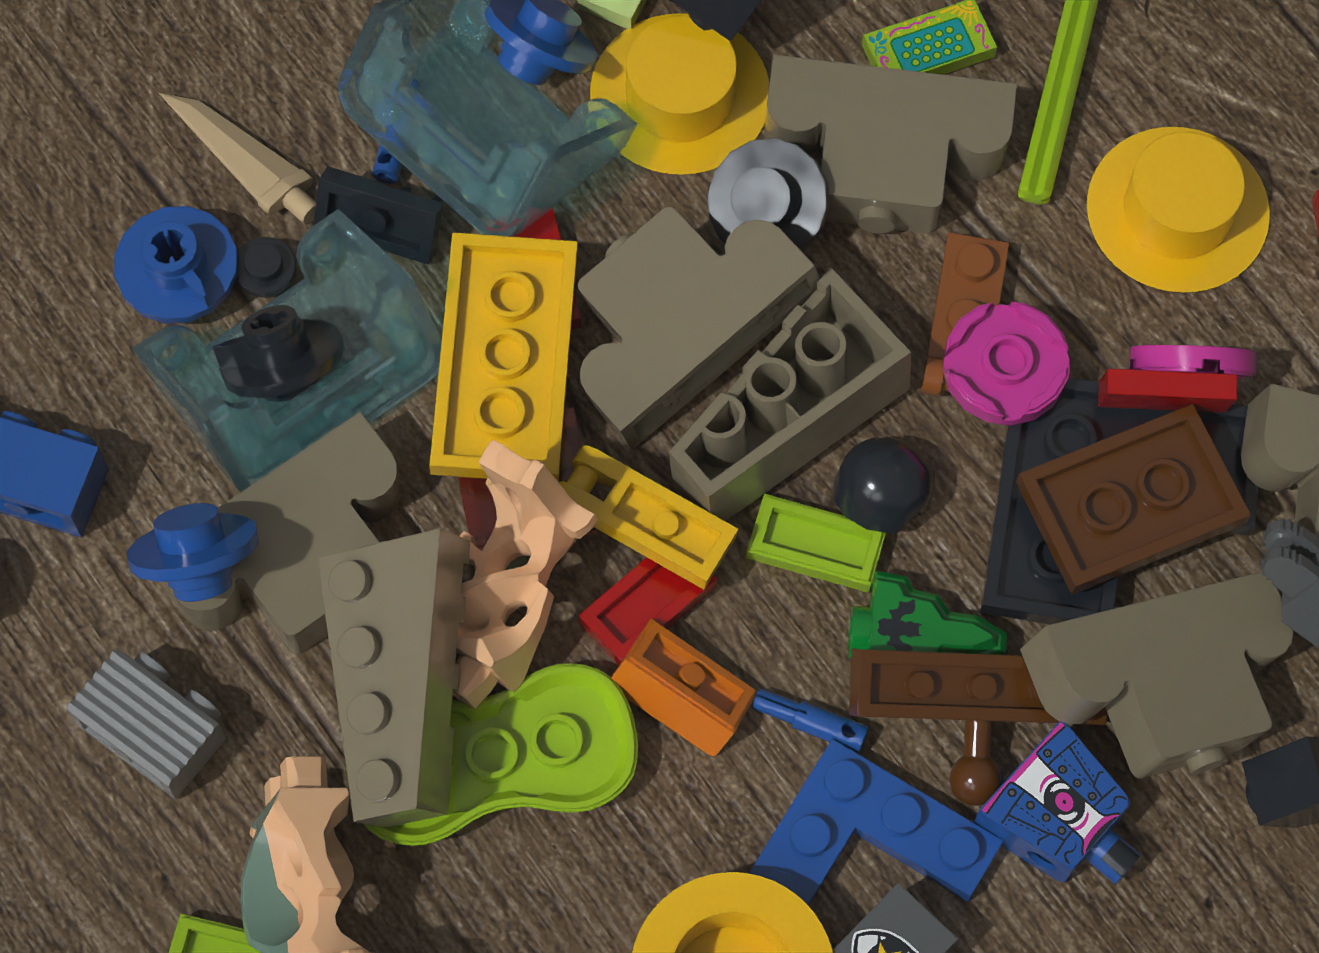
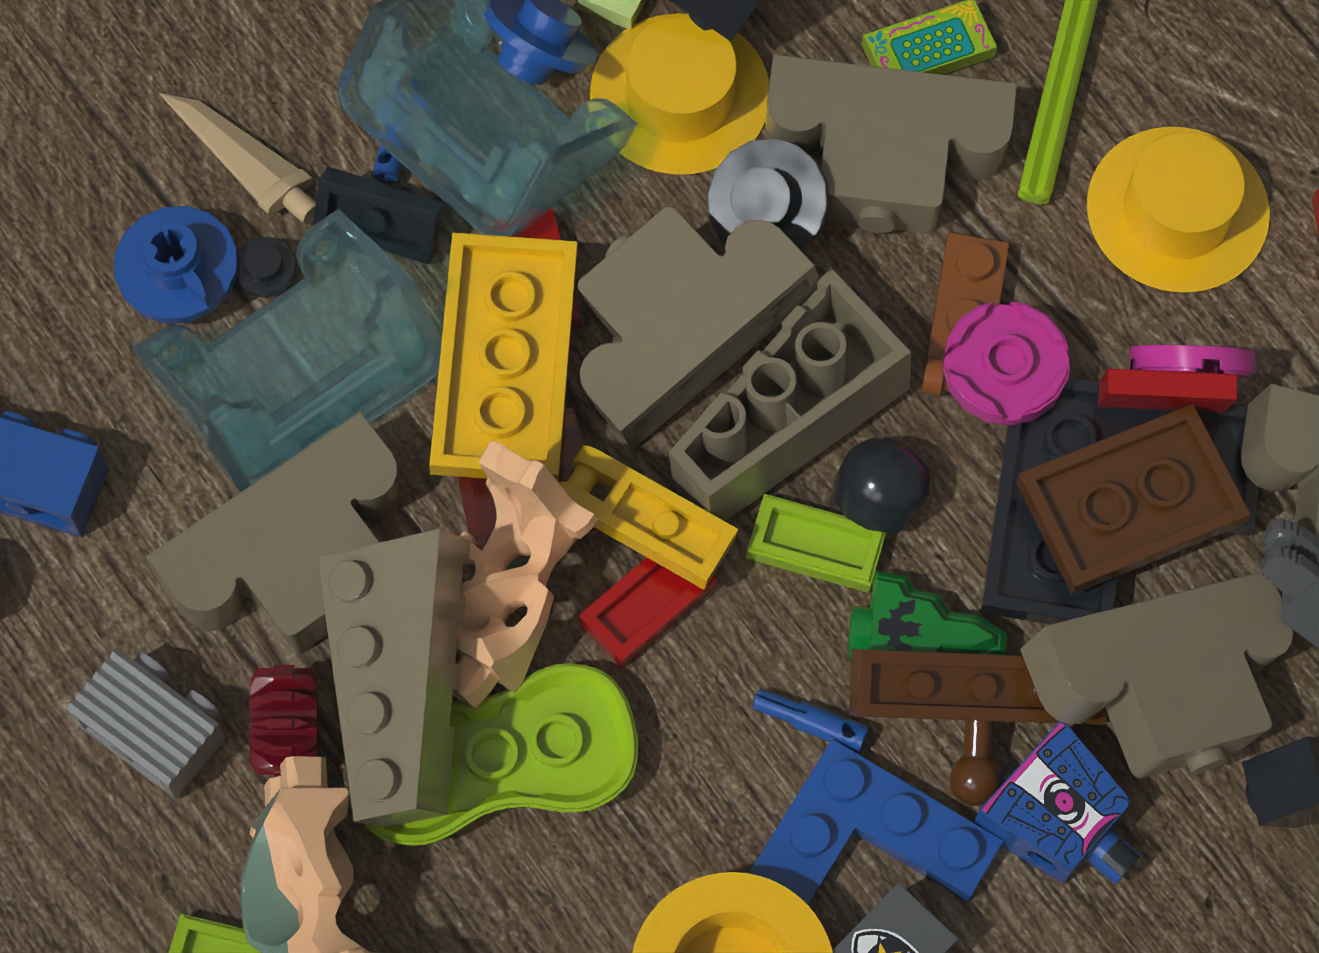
(193, 550): blue piece -> none
(278, 354): black piece -> none
(282, 716): none -> dark red gear
(683, 688): orange slope -> none

